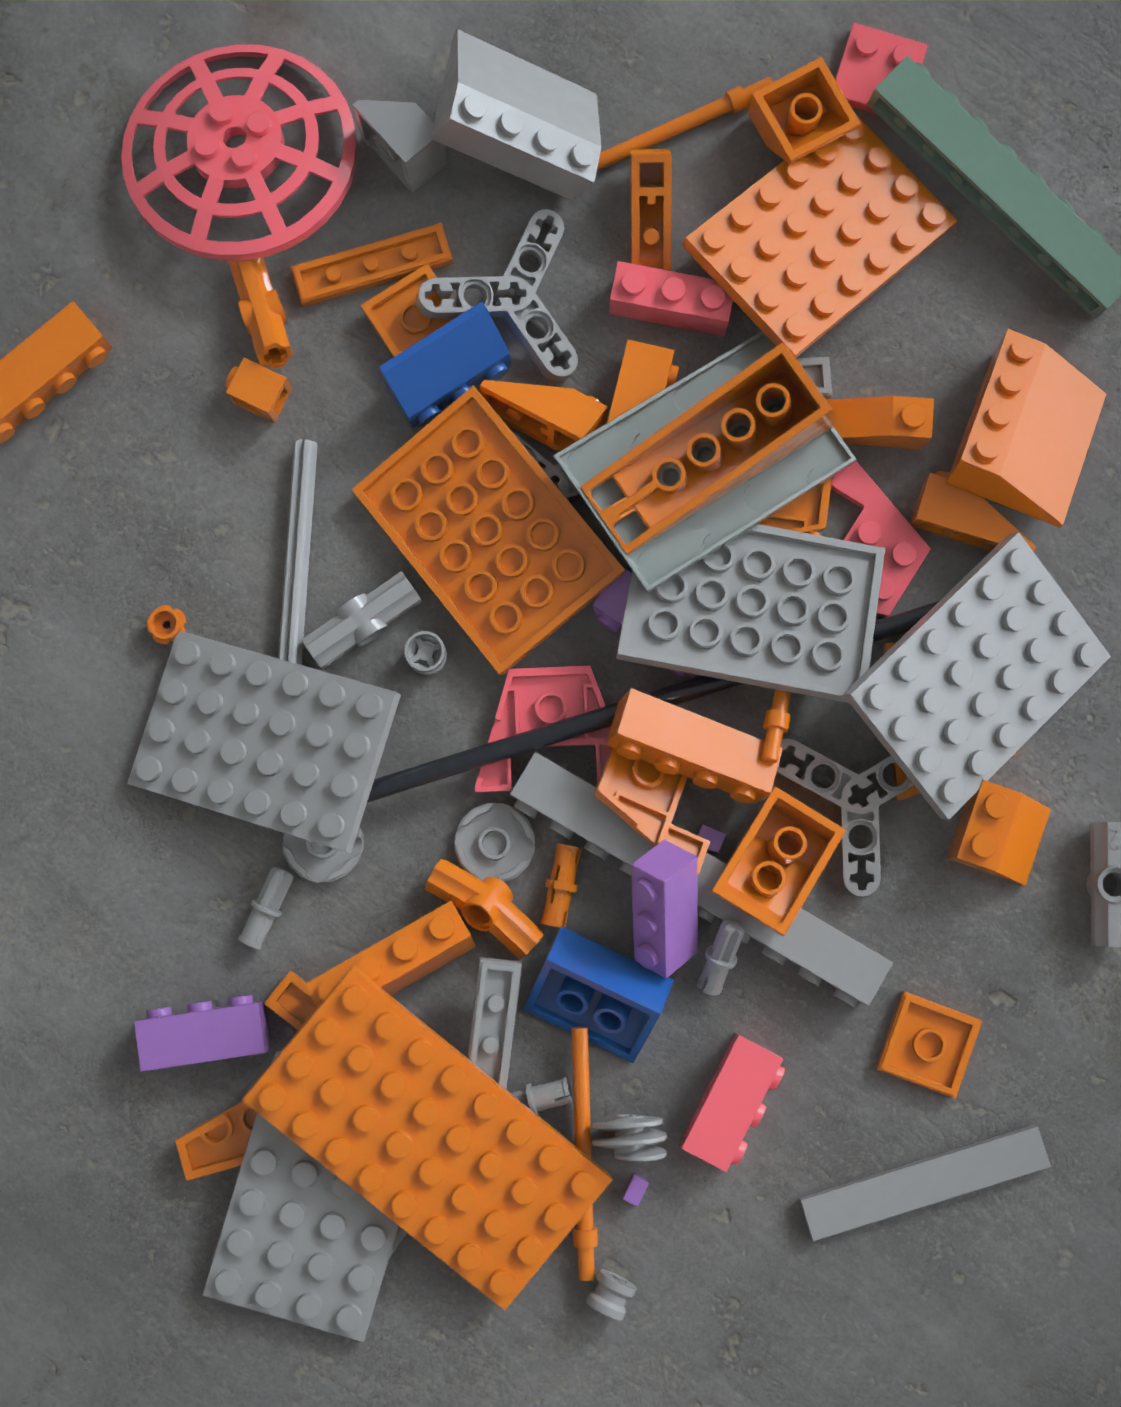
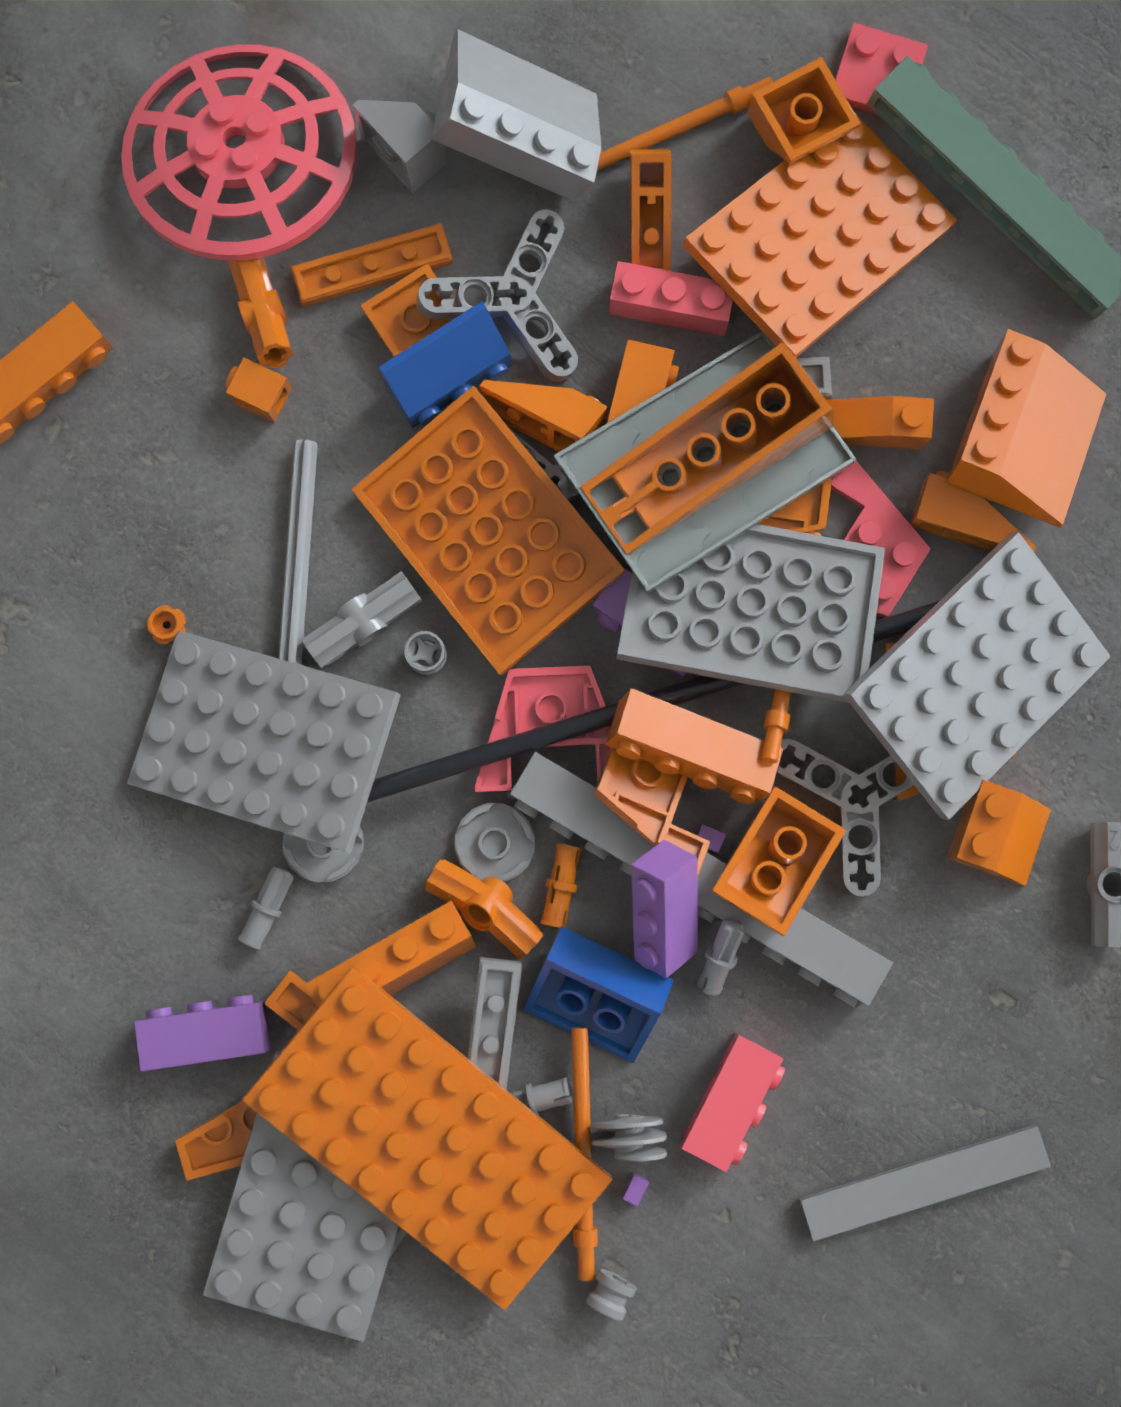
(928, 1044): orange tile -> none

